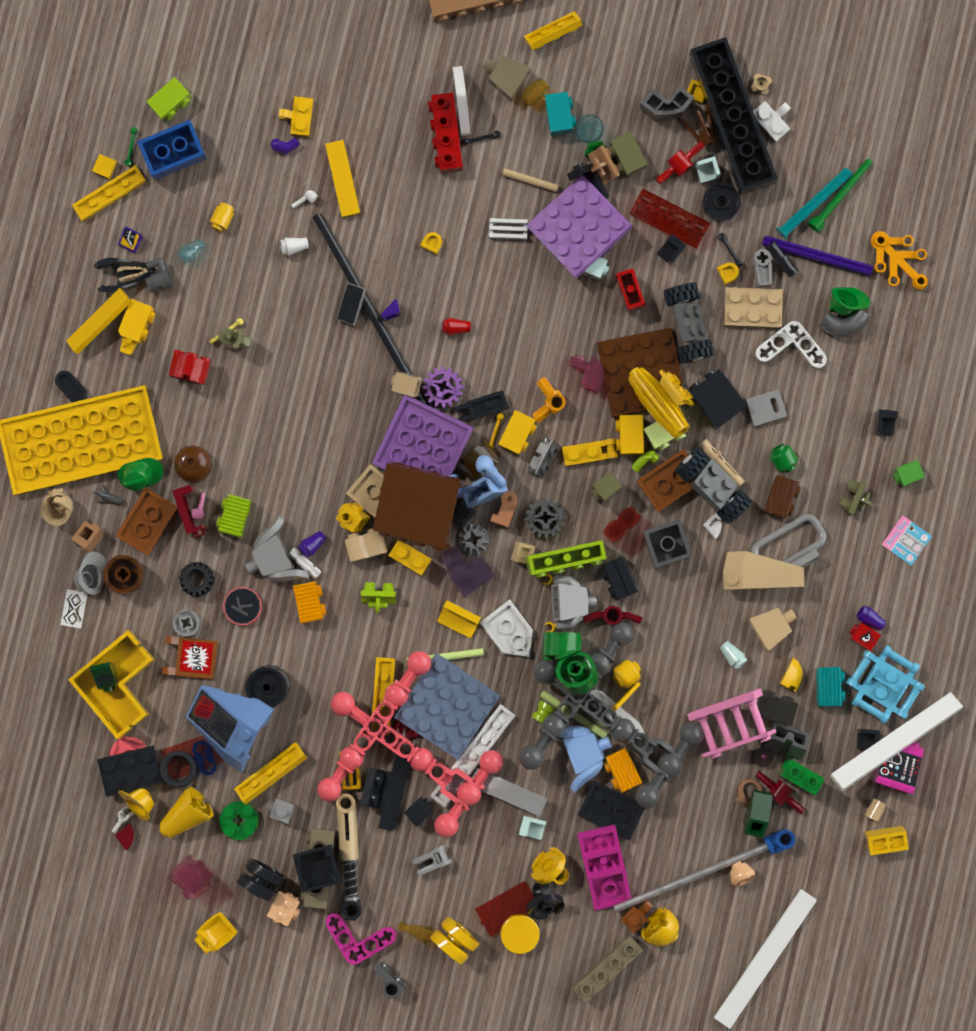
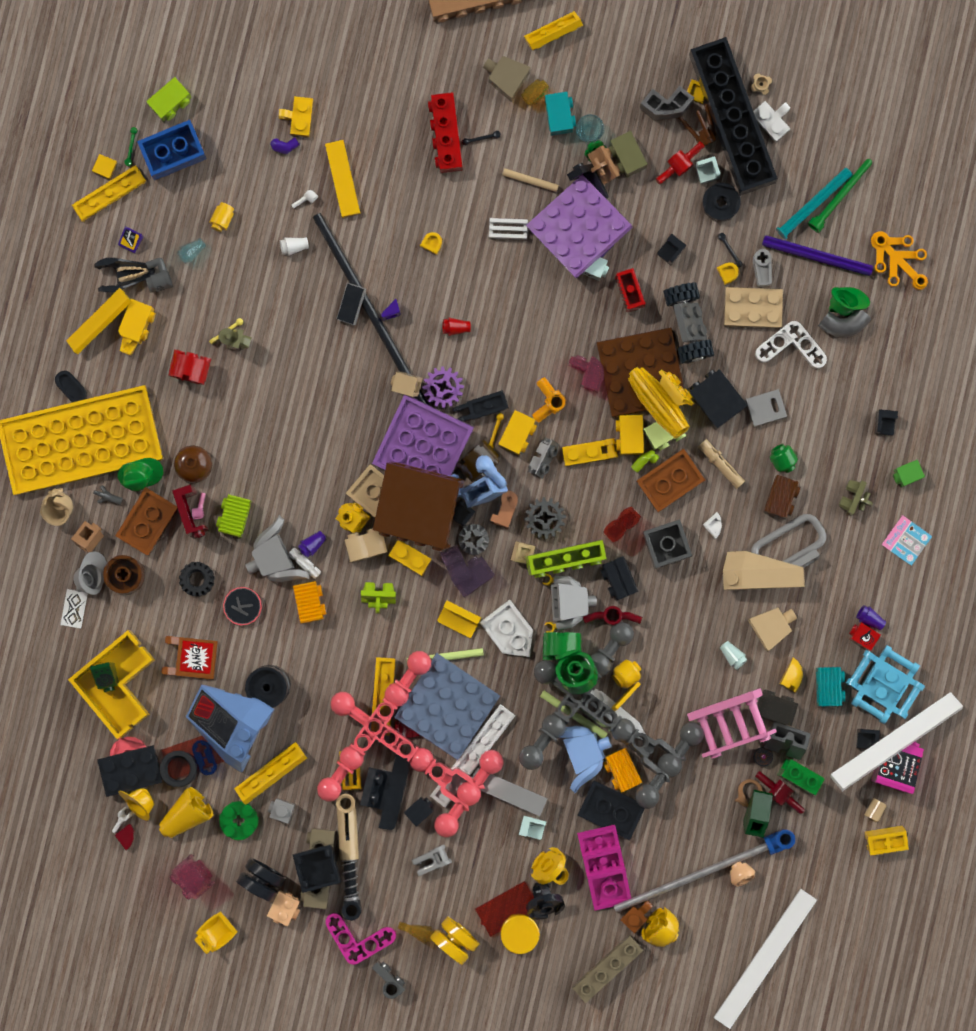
(187, 623): light grey wheel -> none
(461, 100): white beam -> none
(543, 711): lime wheel -> none
(605, 487): olive brick -> none
(668, 219): clear red fence -> none
(713, 485): plate -> none
(781, 258): black pin -> none

